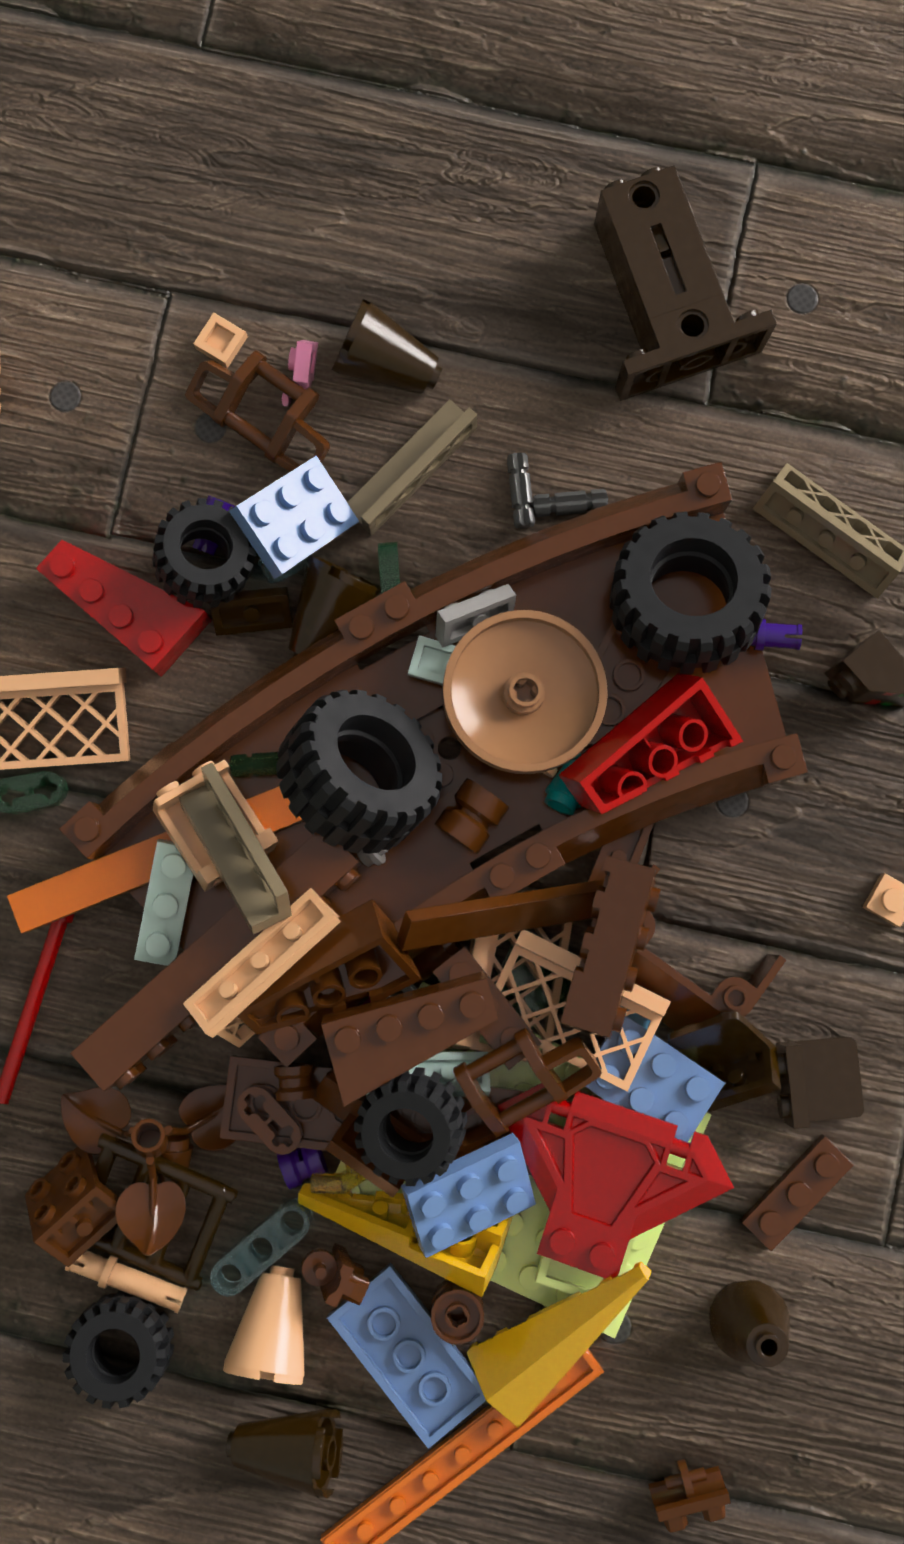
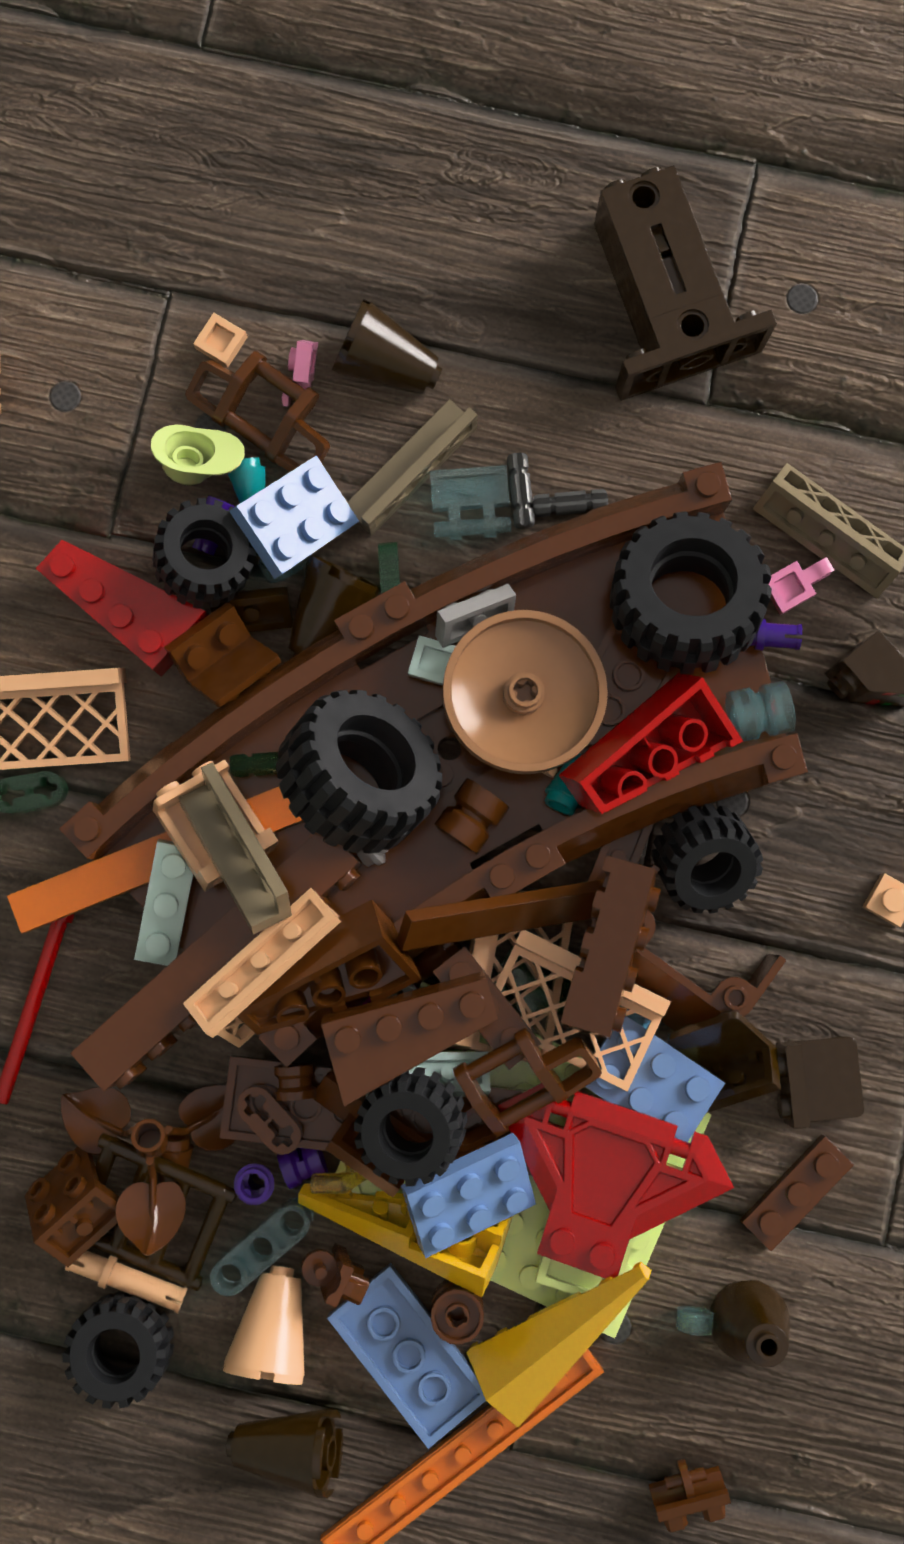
(195, 454): none -> yellowish green piece
(221, 656): none -> reddish brown bracket
(248, 478): none -> teal cone
(248, 1190): none -> dark purple cone
(467, 490): none -> clear light blue plate
(694, 1320): none -> clear light blue axle
(718, 880): none -> black tyre
(766, 710): none -> clear light blue wheel
(794, 586): none -> bright pink plate

